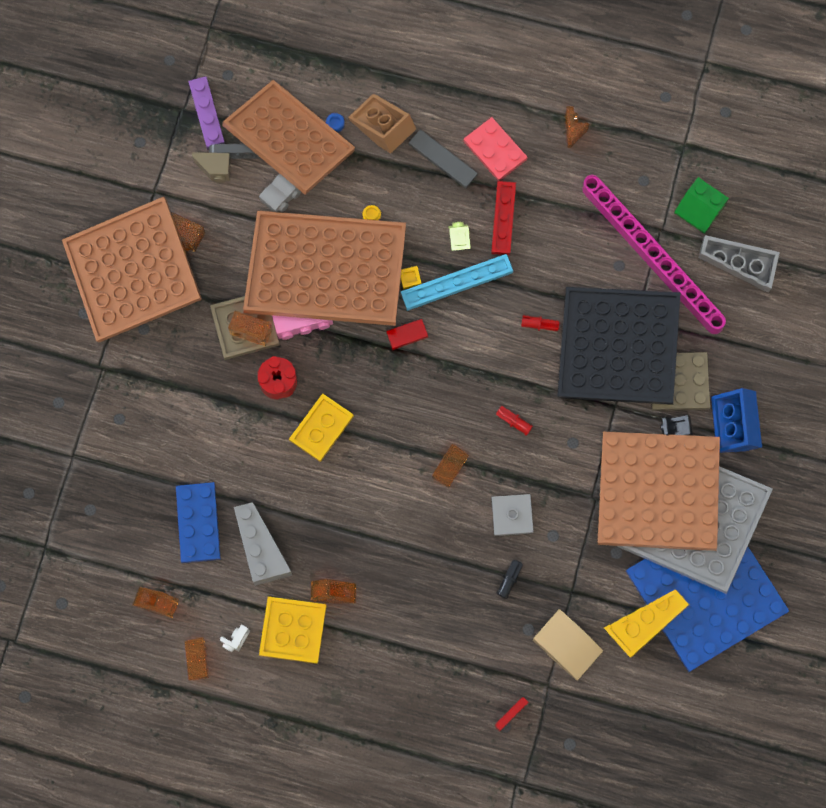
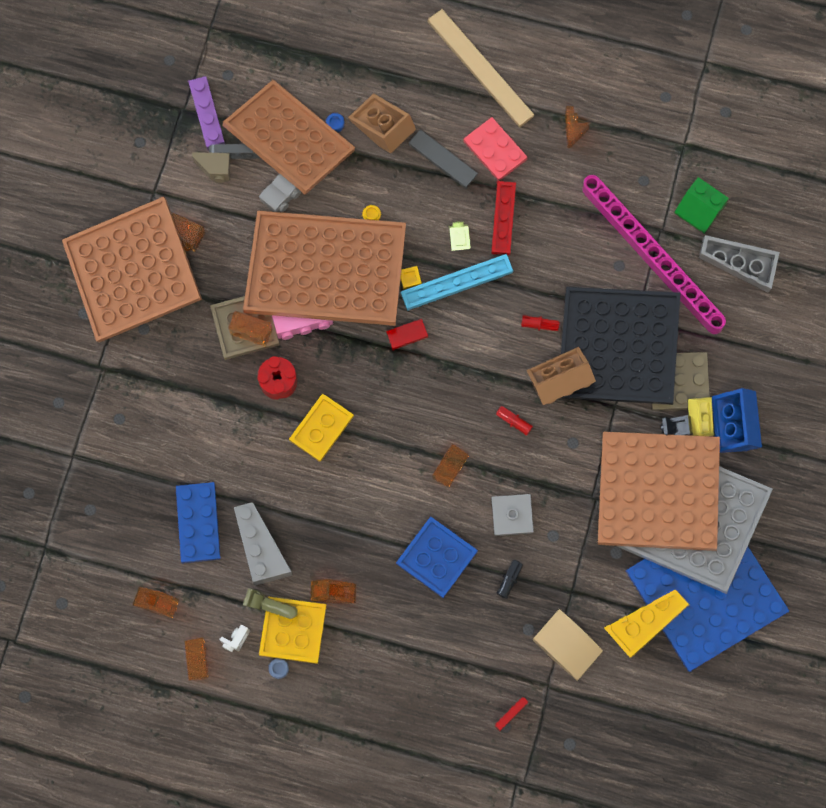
(256, 599): none -> olive piece
(278, 668): none -> sand blue tile
(436, 557): none -> blue plate
(480, 68): none -> tan tile
(561, 376): none -> medium nougat slope
(701, 416): none -> light yellow slope

